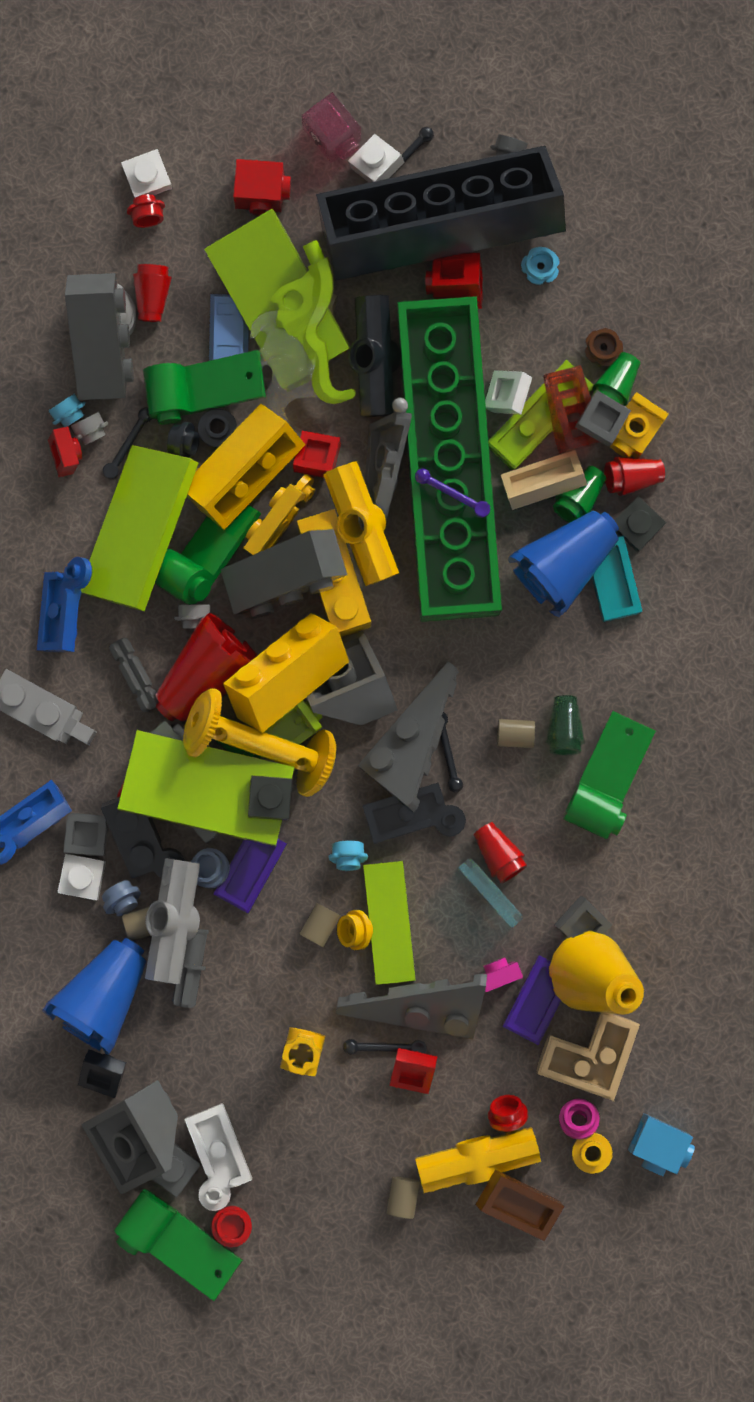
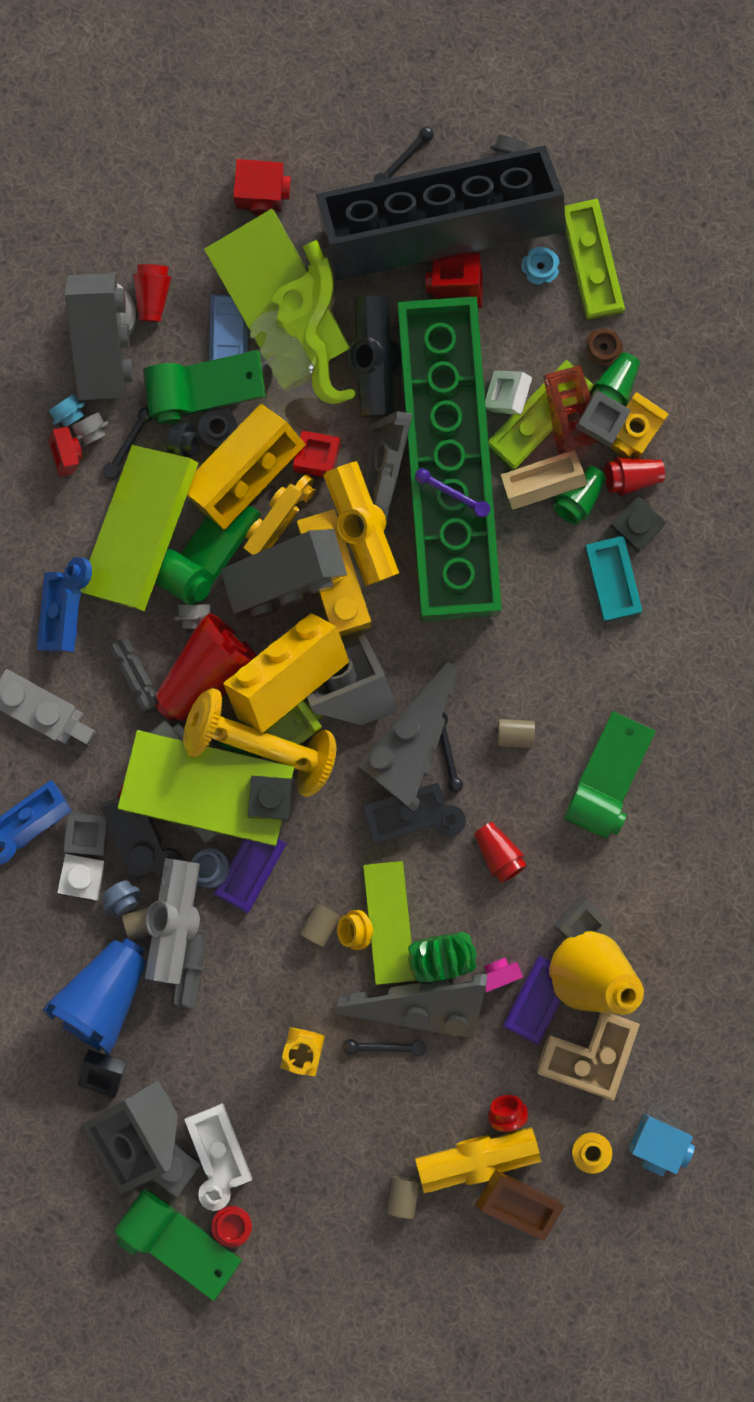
(146, 174): white plate -> none
(146, 211): red plate -> none
(332, 128): clear pink brick -> none
(348, 855): medium azure plate -> none
(376, 160): white plate -> none
(400, 405): light grey hinge -> none
(413, 1071): red plate -> none
(442, 957): none -> green gear
(490, 892): clear light blue tile -> none
(565, 559): blue cone -> none
(565, 727): clear green cone -> none
(581, 1107): dark pink plate -> none
(592, 260): none -> lime tile

